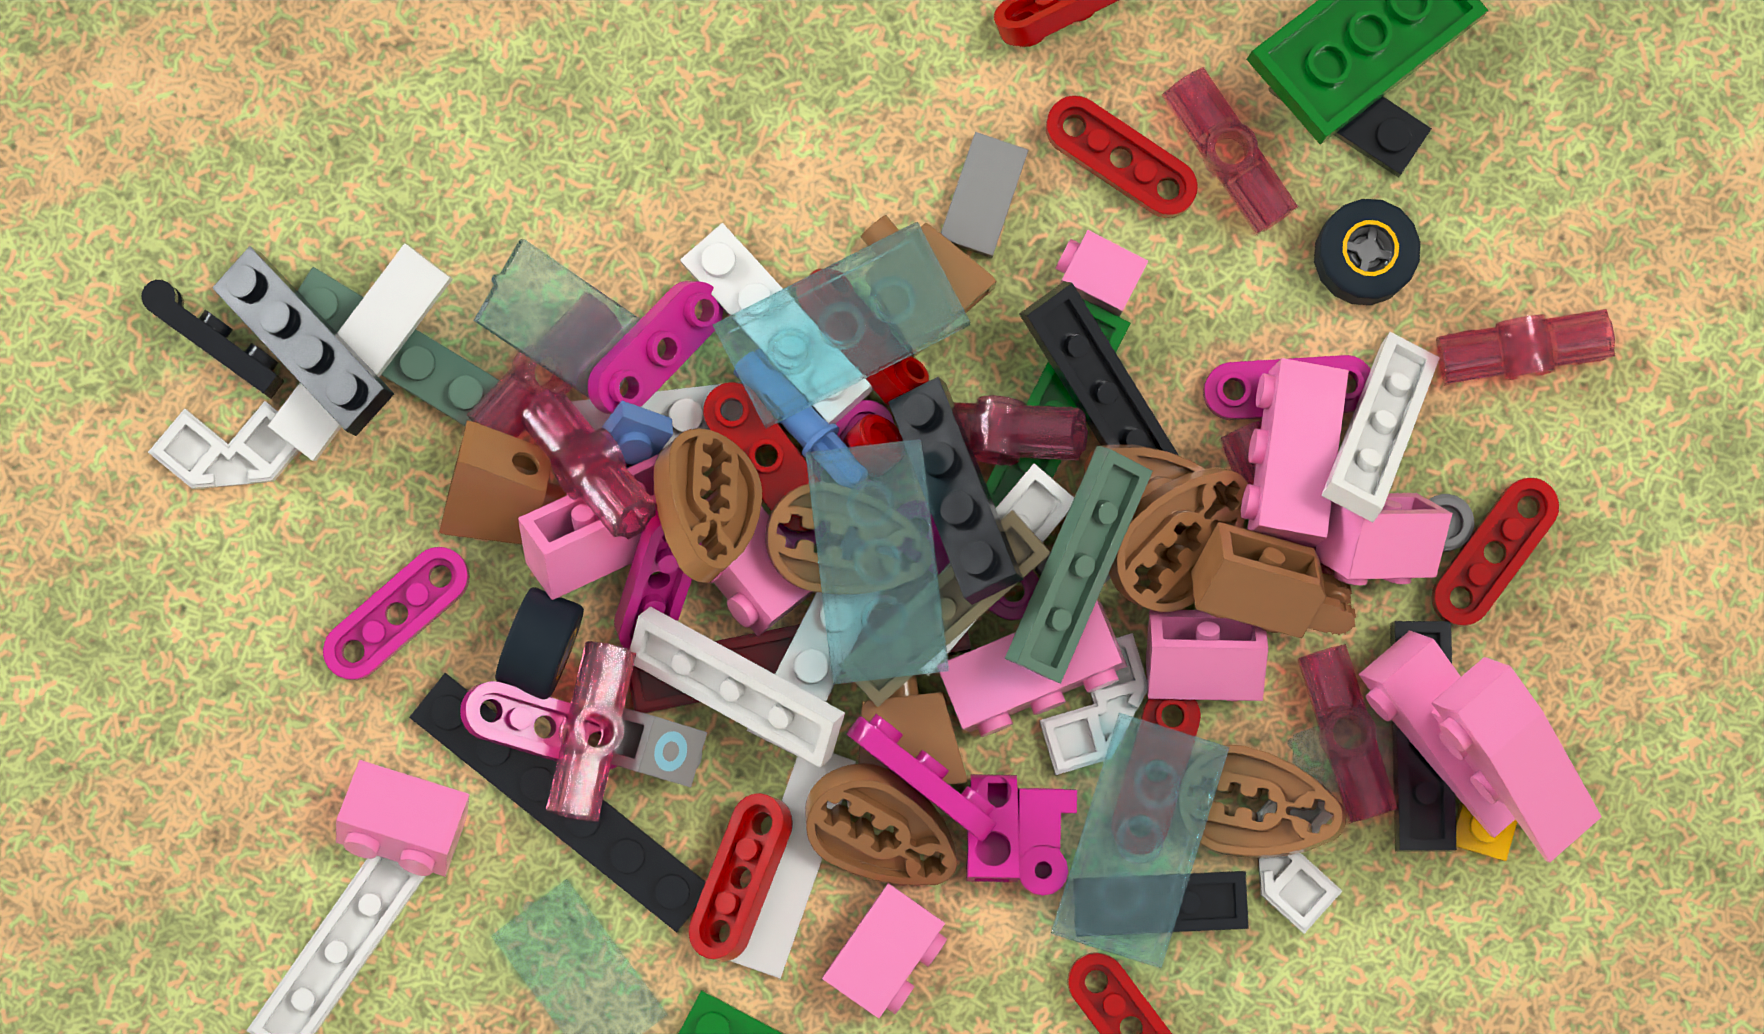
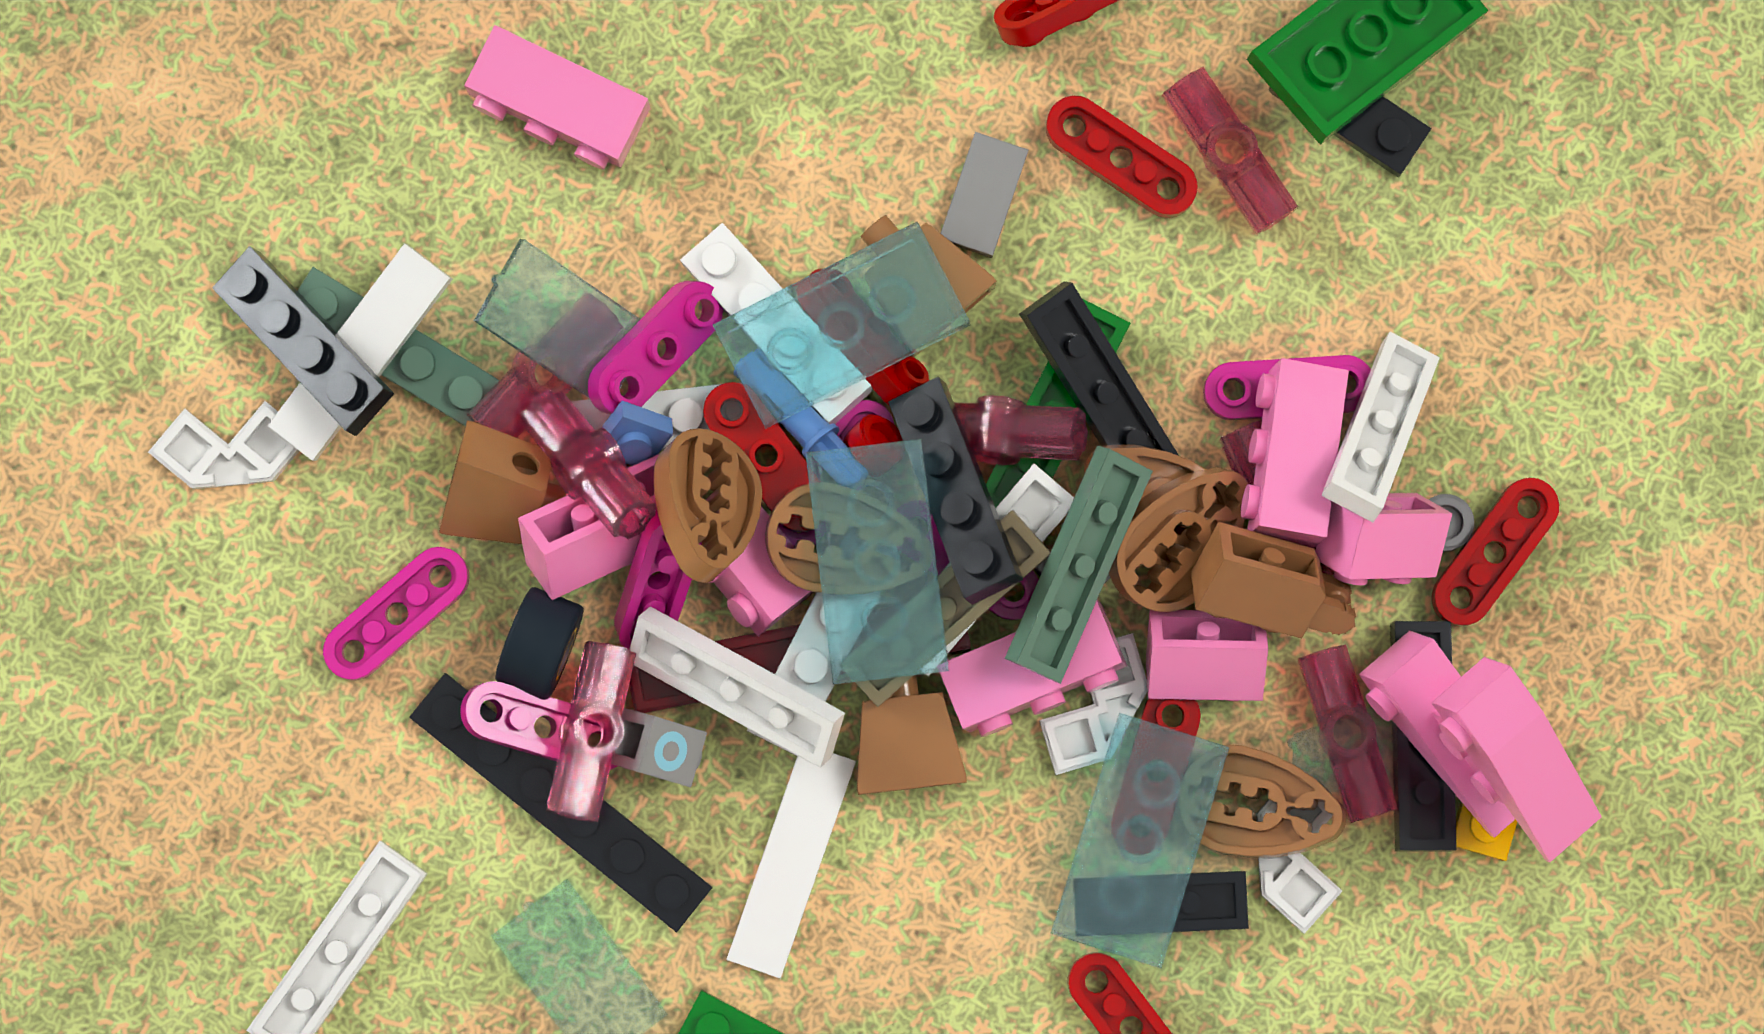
(211, 336): black plate -> none
(401, 819): bright pink brick -> none
(556, 99): none -> bright pink brick
(722, 895): red plate -> none
(885, 951): bright pink brick -> none
(890, 802): medium nougat piece -> none
(923, 775): dark pink plate -> none
(998, 855): dark pink leg -> none
(1039, 816): dark pink leg -> none
(1101, 271): bright pink brick -> none
(1373, 232): black wheel -> none
(1525, 347): clear pink piece -> none

